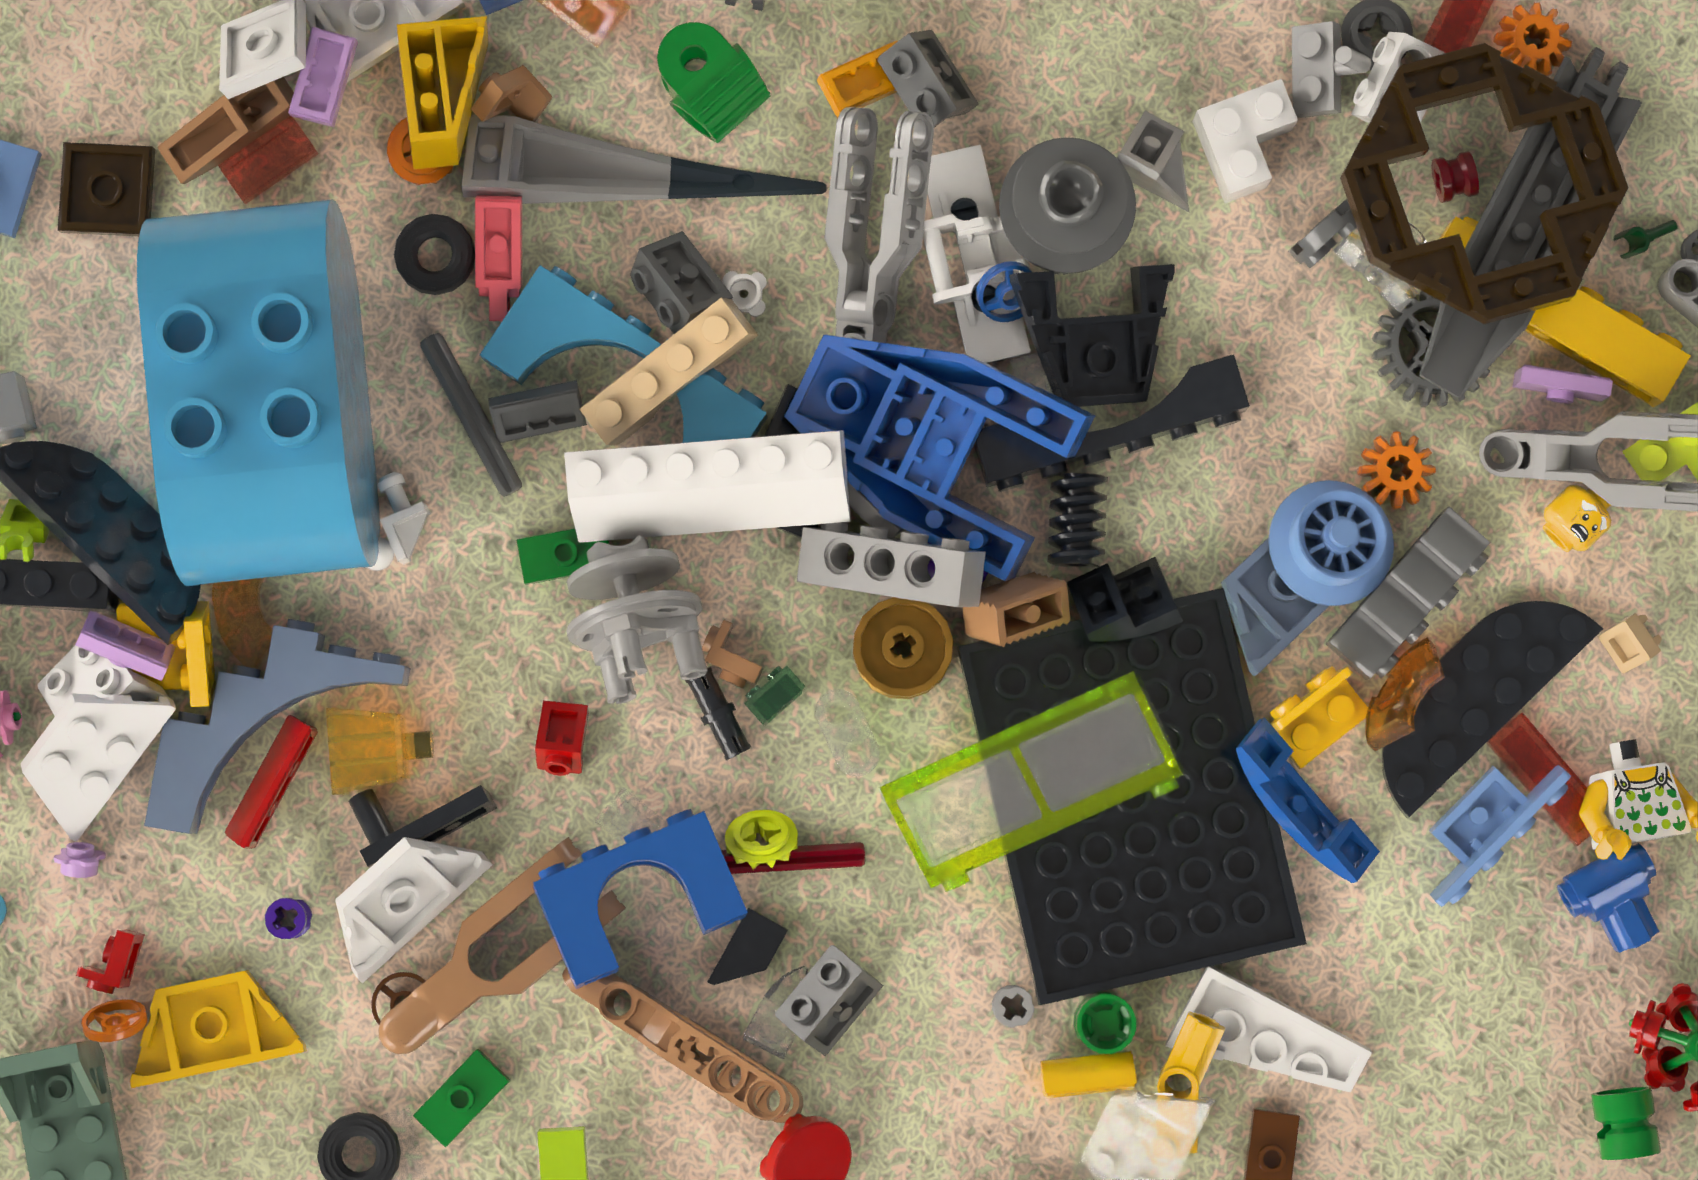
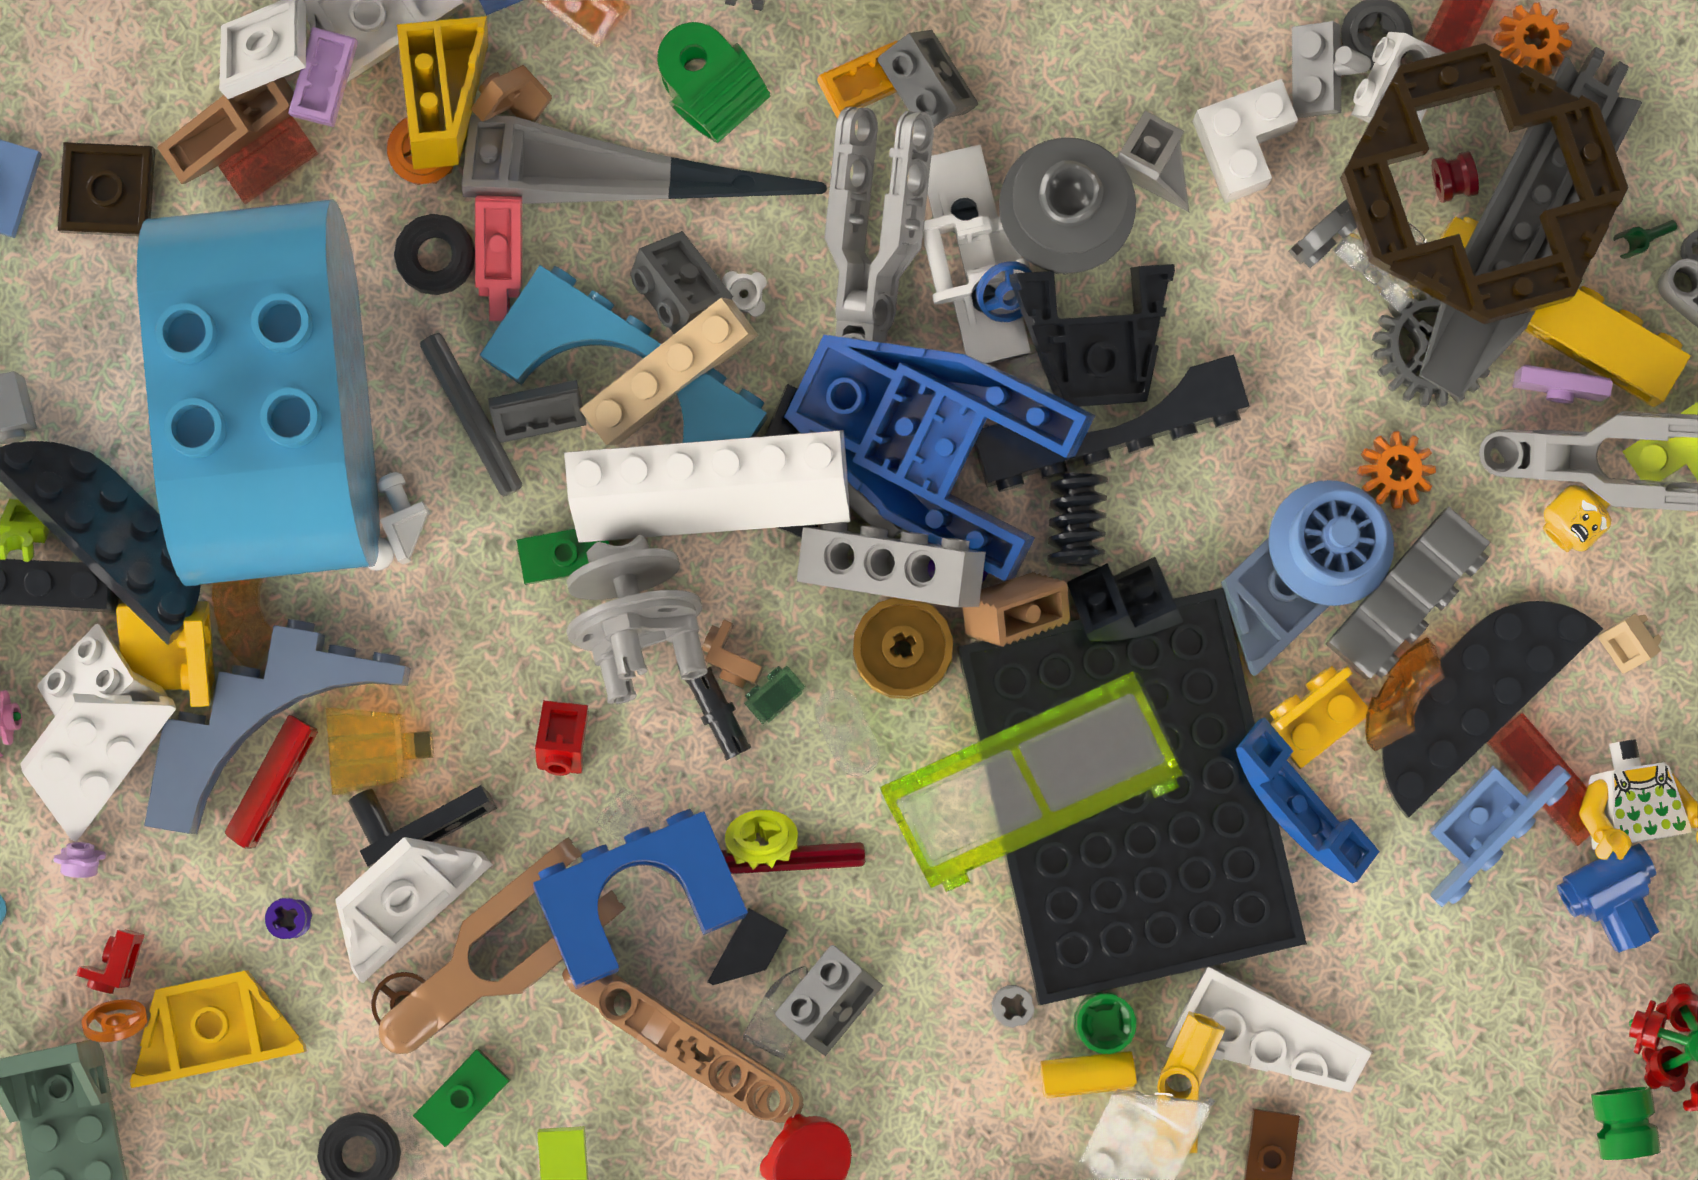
(125, 645): lavender plate -> none

